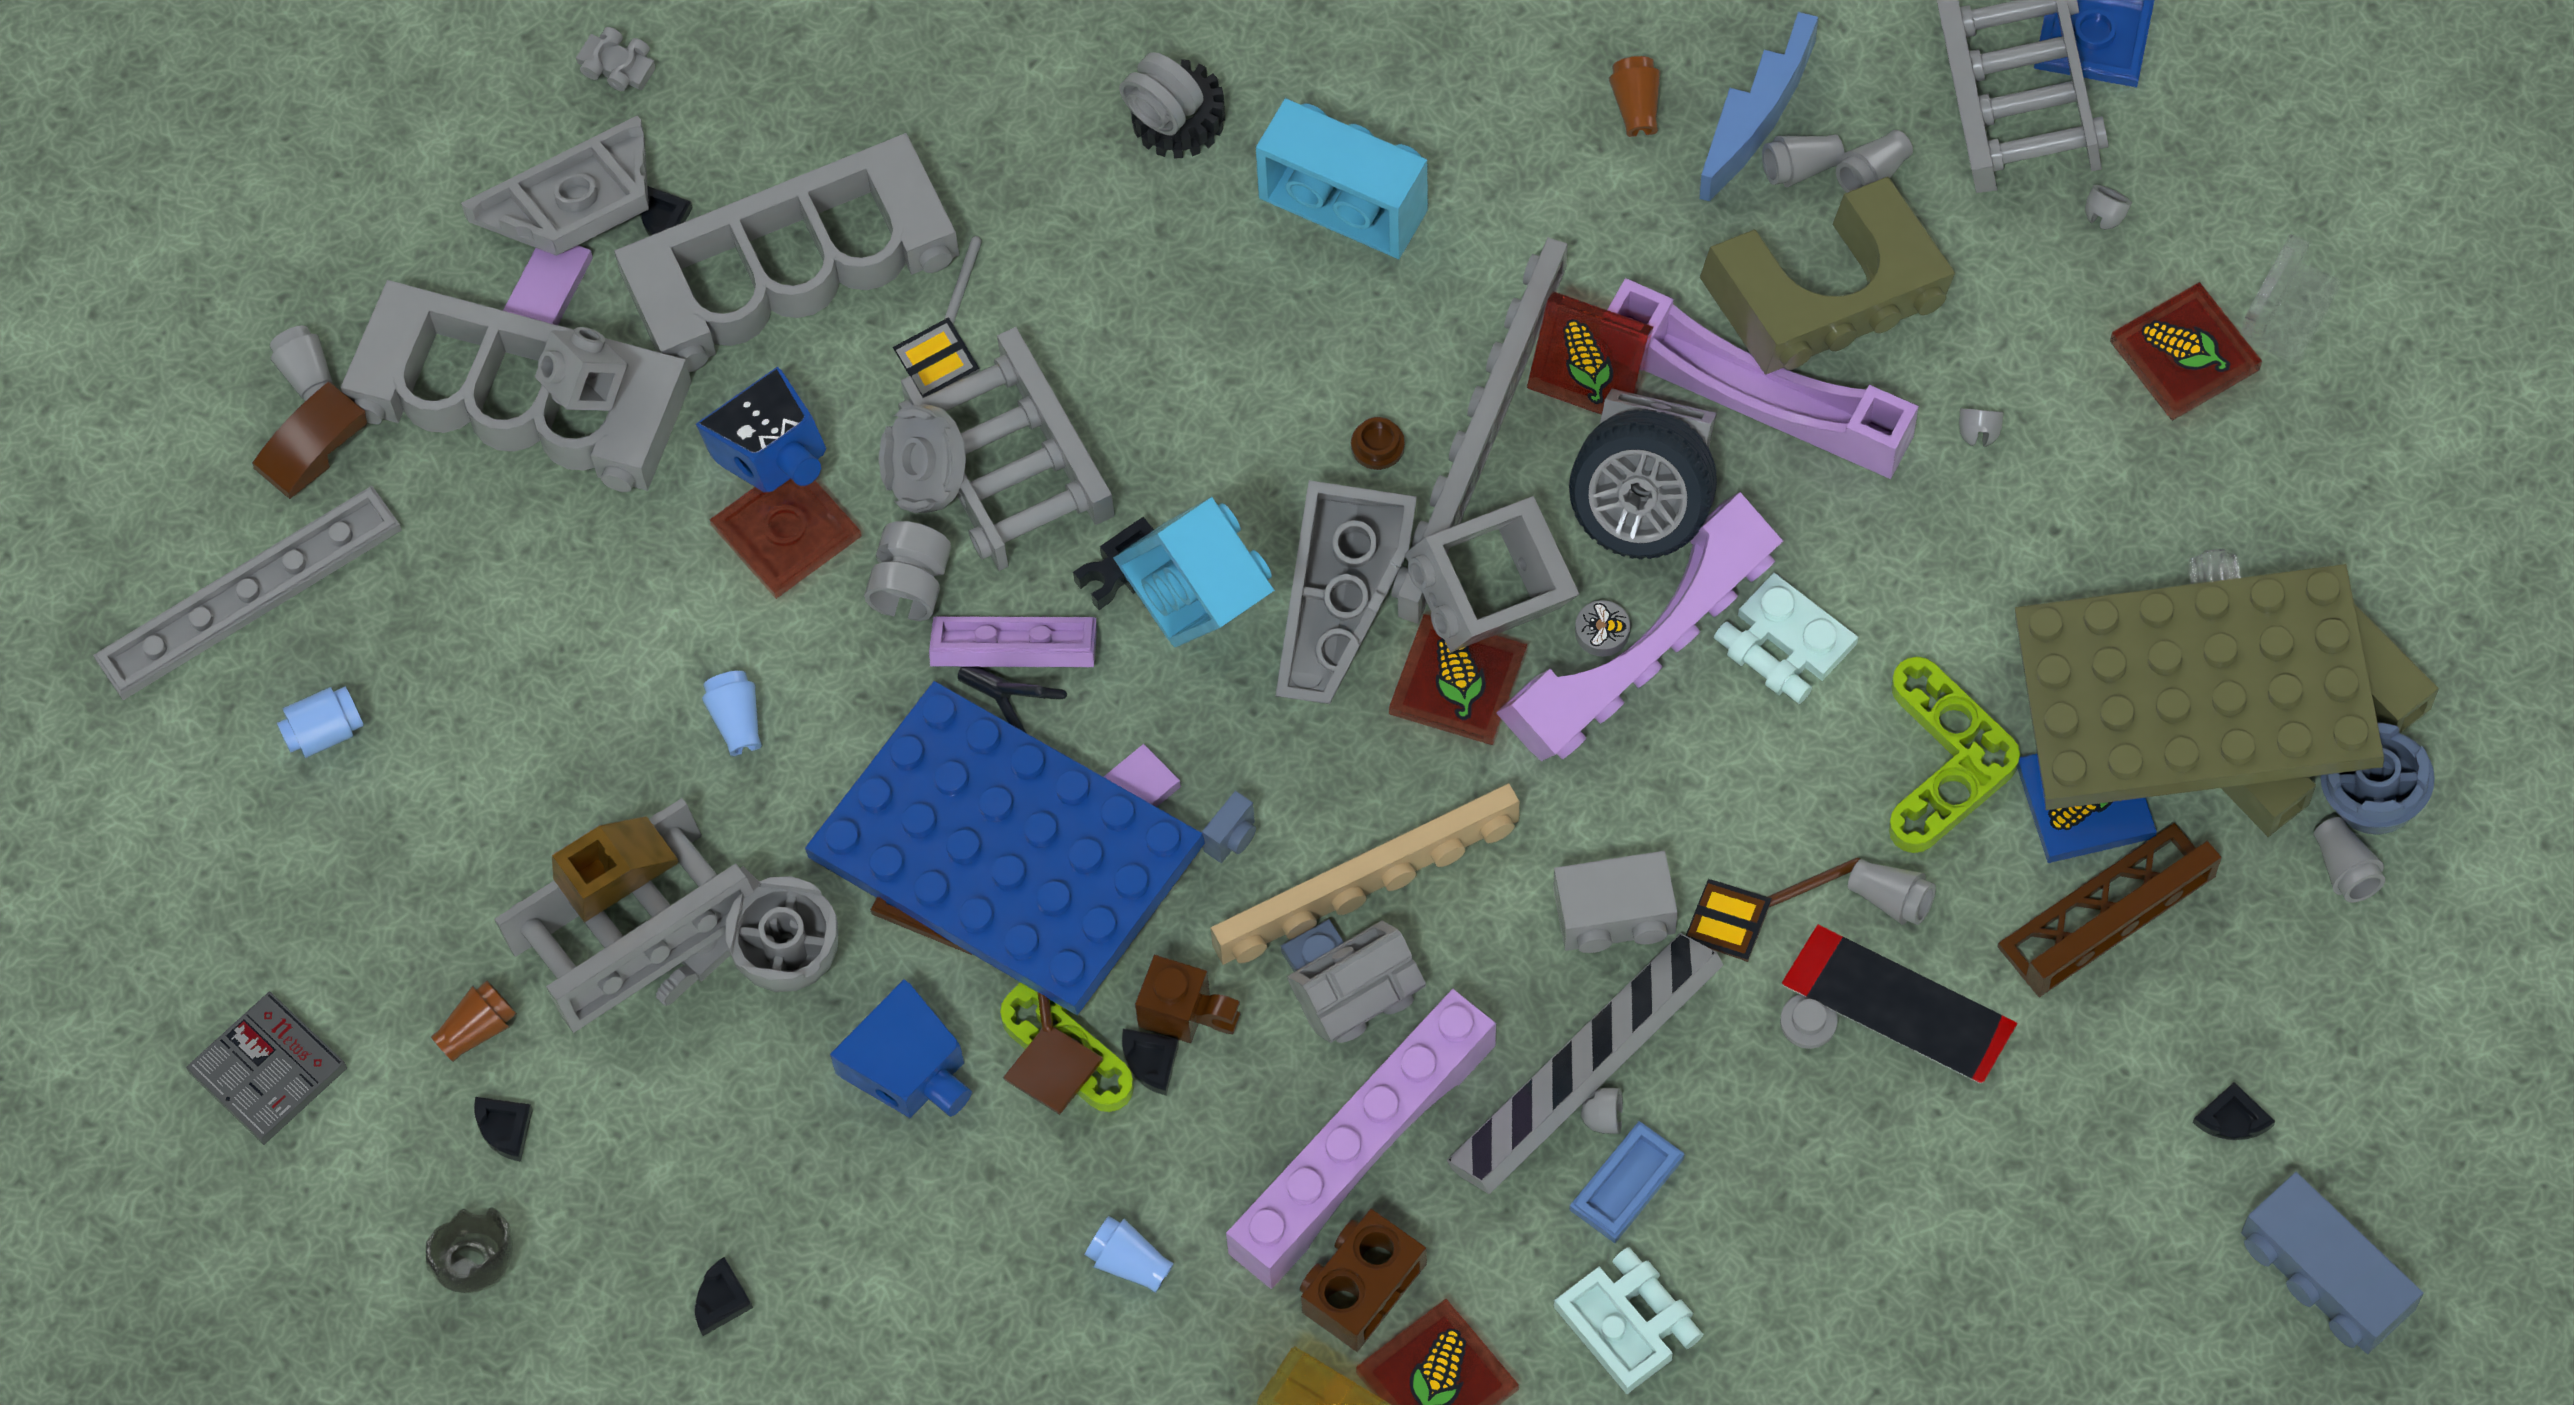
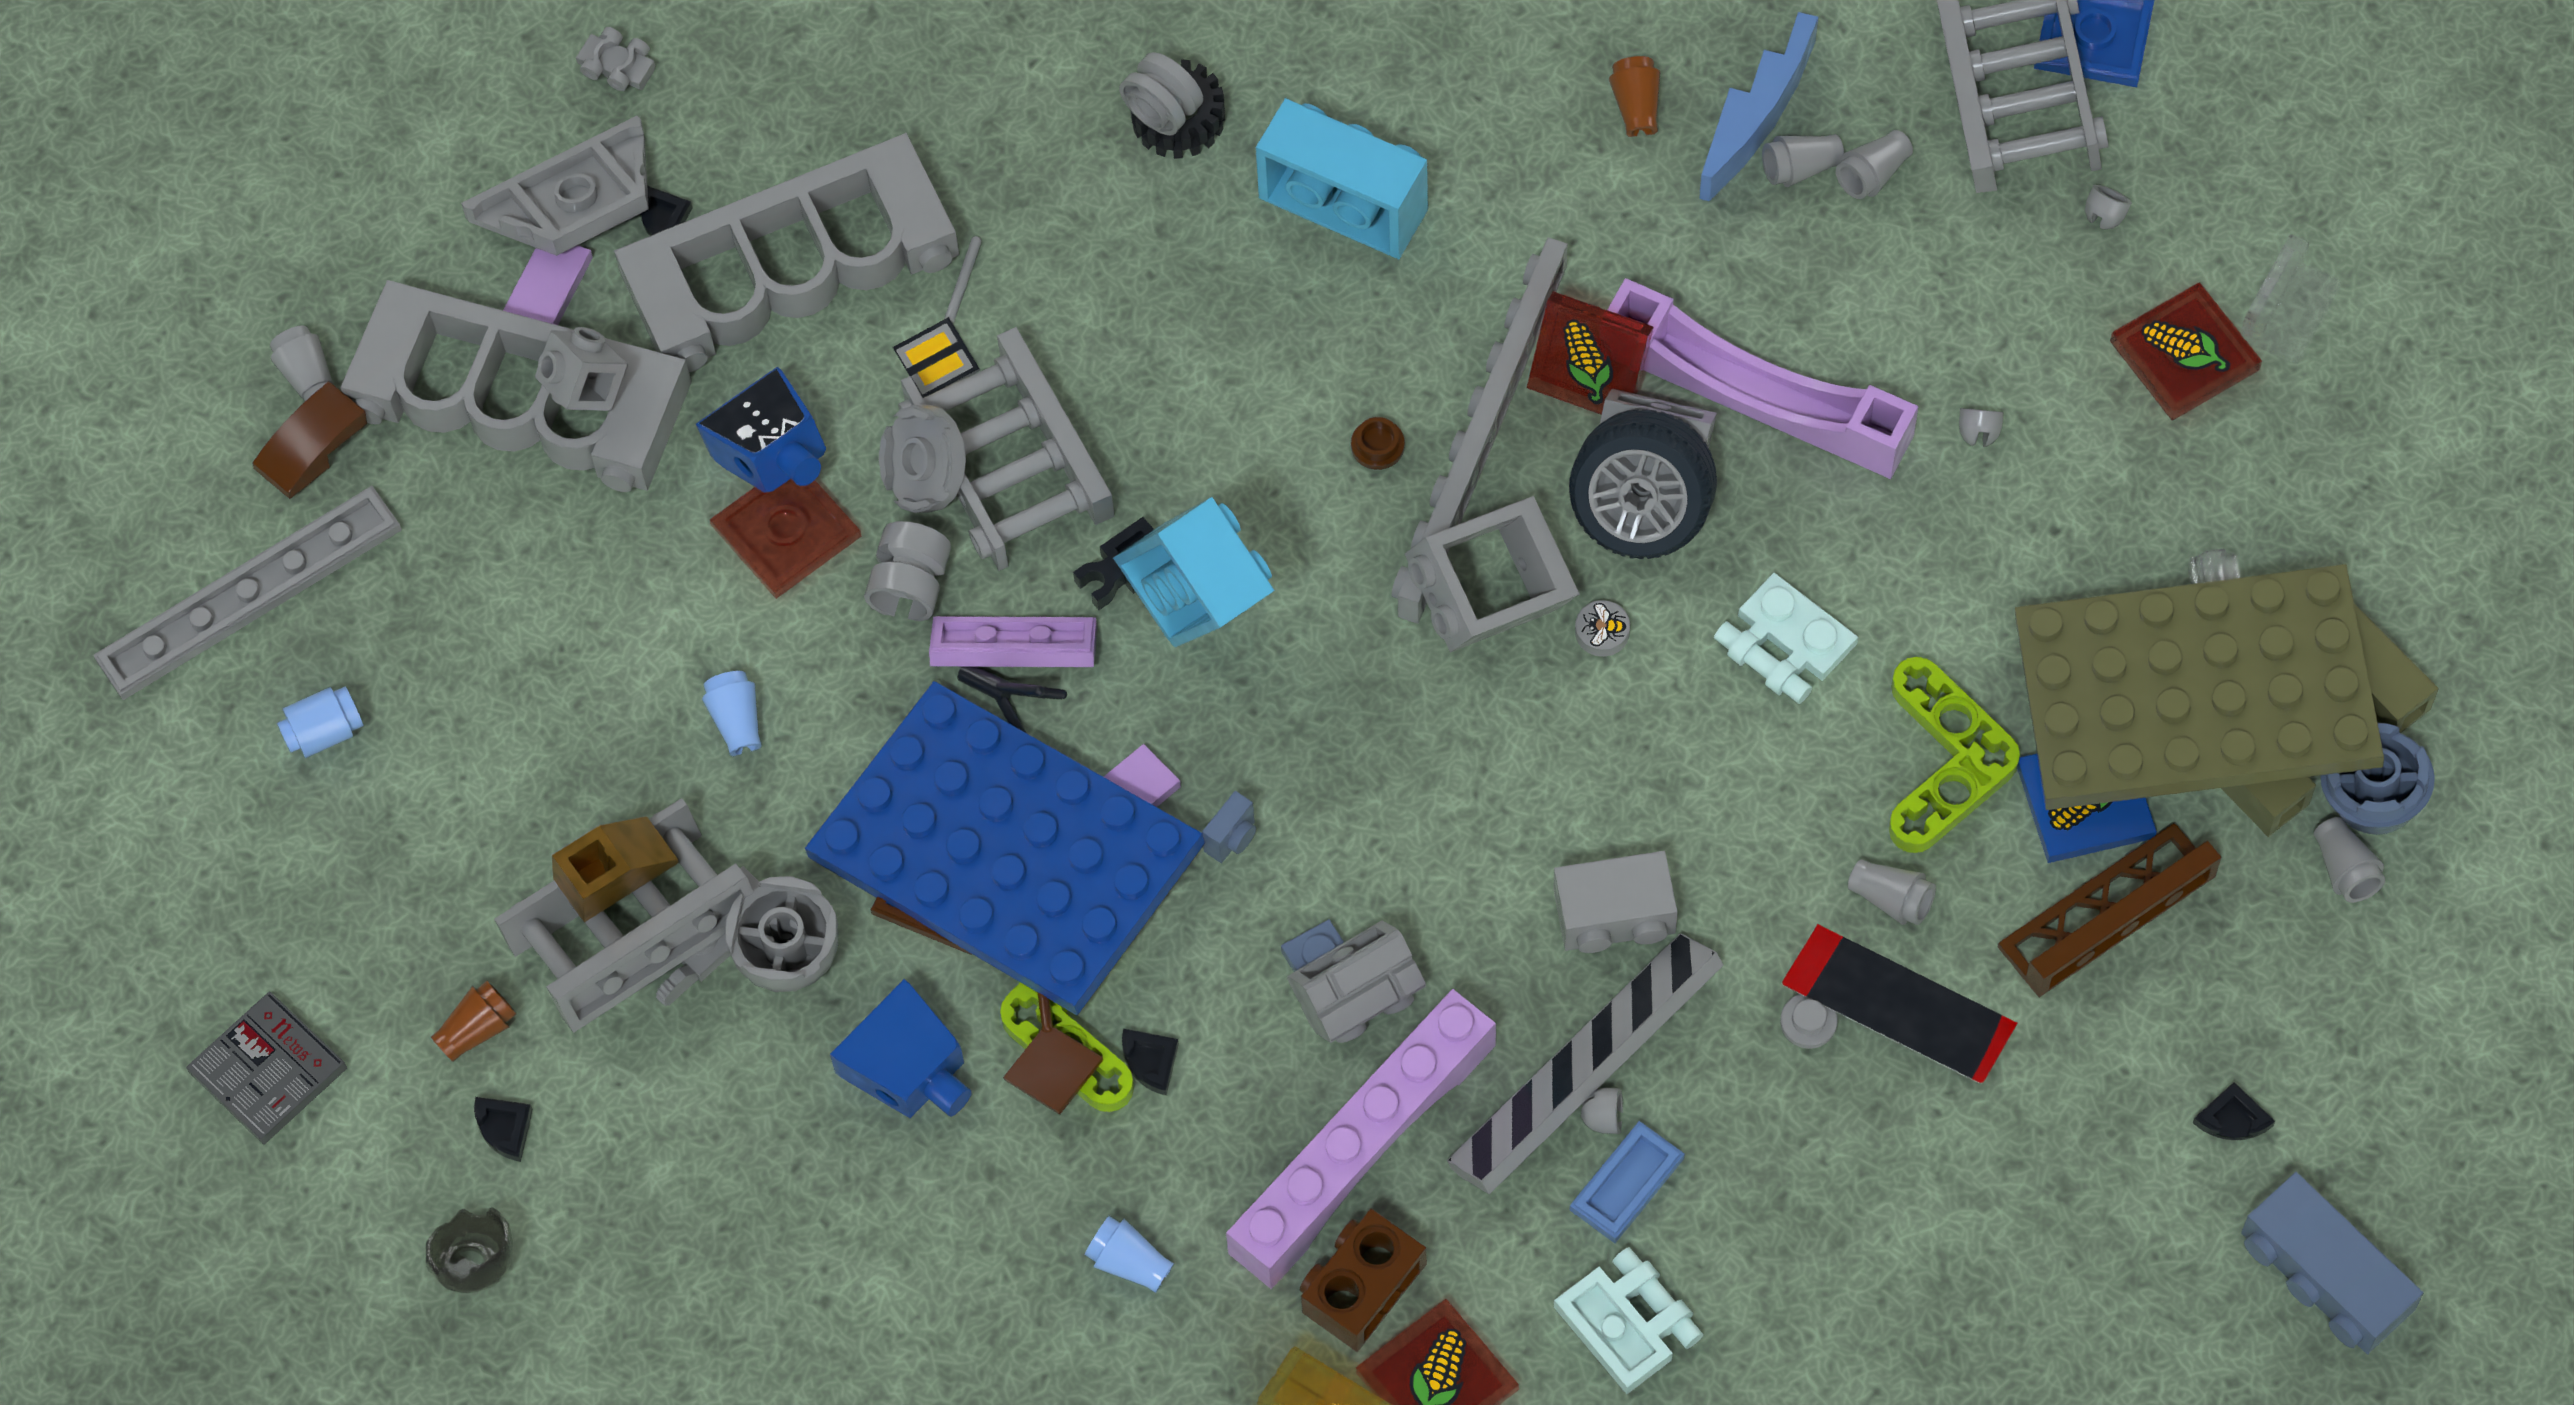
(719, 1298): black tile -> none
(1179, 998): reddish brown brick -> none
(1342, 573): light grey wedge -> none
(1347, 885): tan plate -> none
(1457, 688): clear red tile -> none
(1555, 709): lavender arch -> none
(1732, 917): piece -> none
(1790, 324): olive arch -> none

